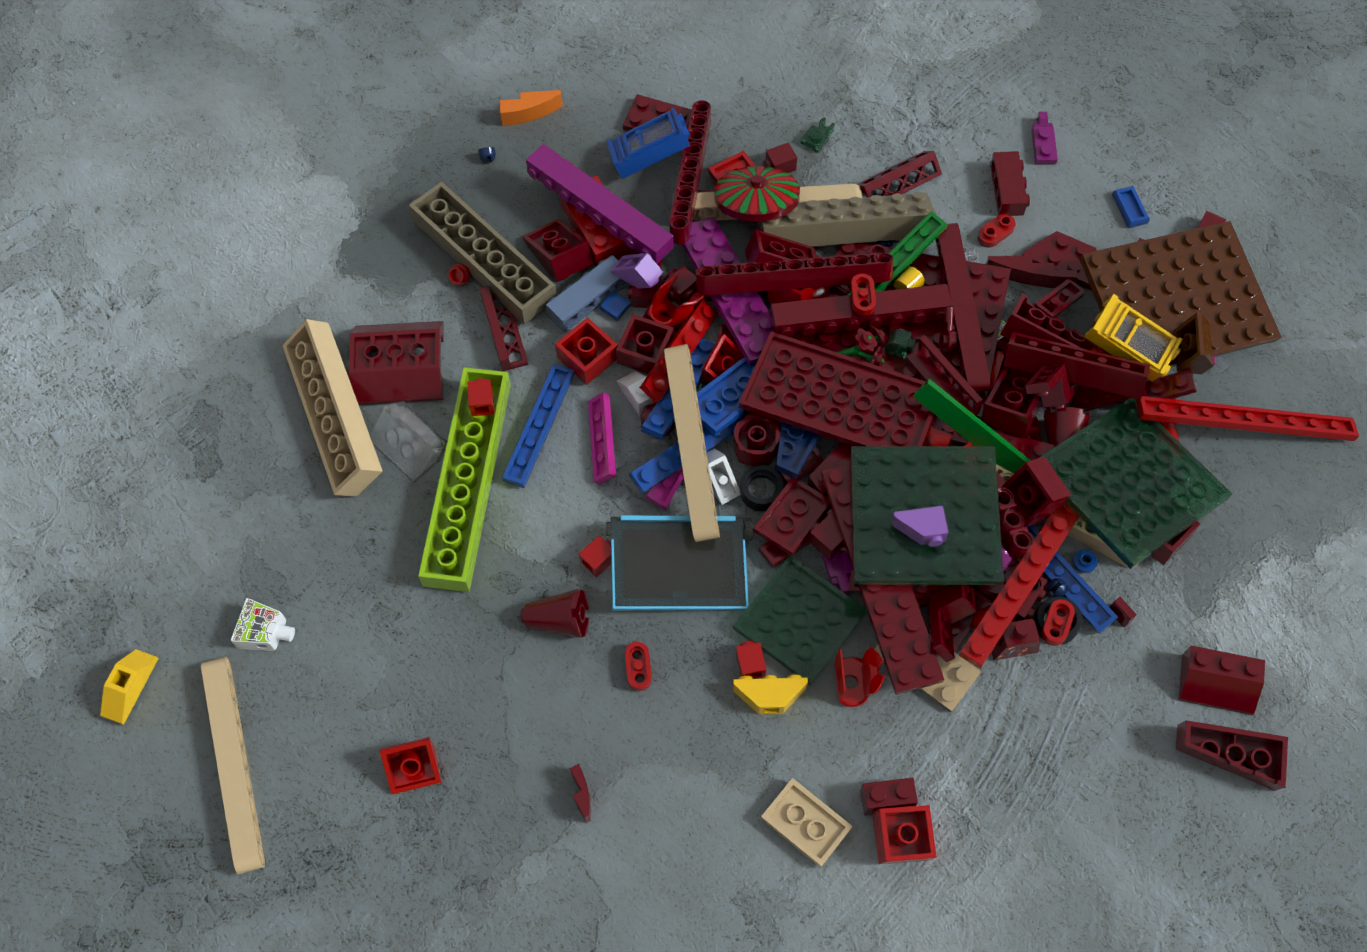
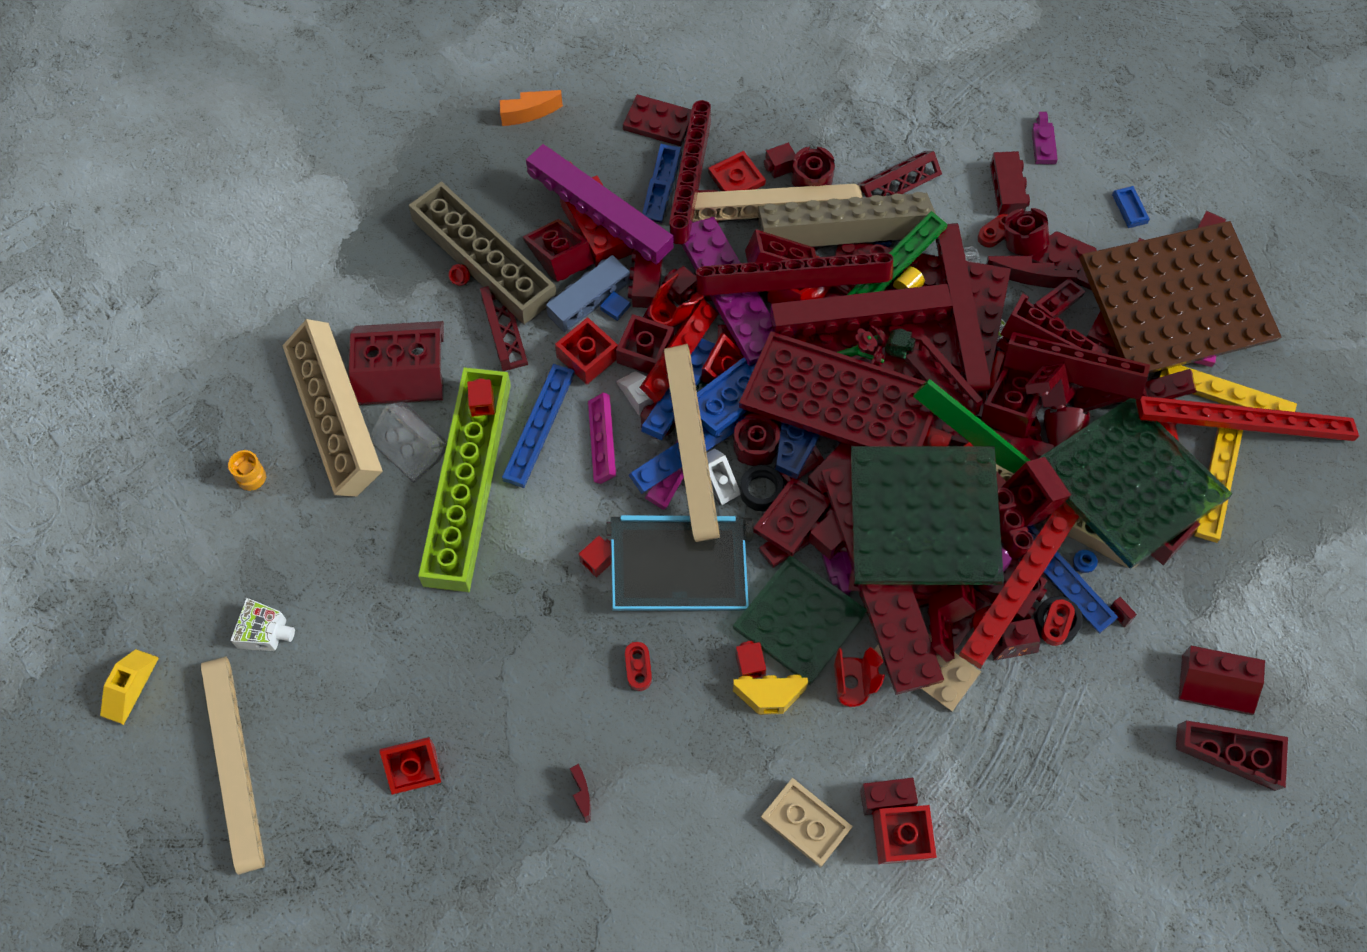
(247, 470): none -> light orange wheel
(488, 152): dark blue hinge -> none
(558, 614): dark red cone -> none
(638, 270): medium lavender slope -> none
(649, 143): blue door -> none
(662, 182): none -> blue slope
(757, 193): dish -> none
(813, 167): none -> dark red brick
(816, 137): clear green plate -> none
(863, 296): red plate -> none
(923, 525): medium lavender slope -> none
(948, 339): dark red plate -> none
(1026, 231): none -> dark red brick
(1061, 591): dark blue hinge -> none
(1133, 337): yellow door -> none
(1195, 346): reddish brown slope -> none
(1222, 467): none -> yellow plate
(1232, 393): none -> yellow plate

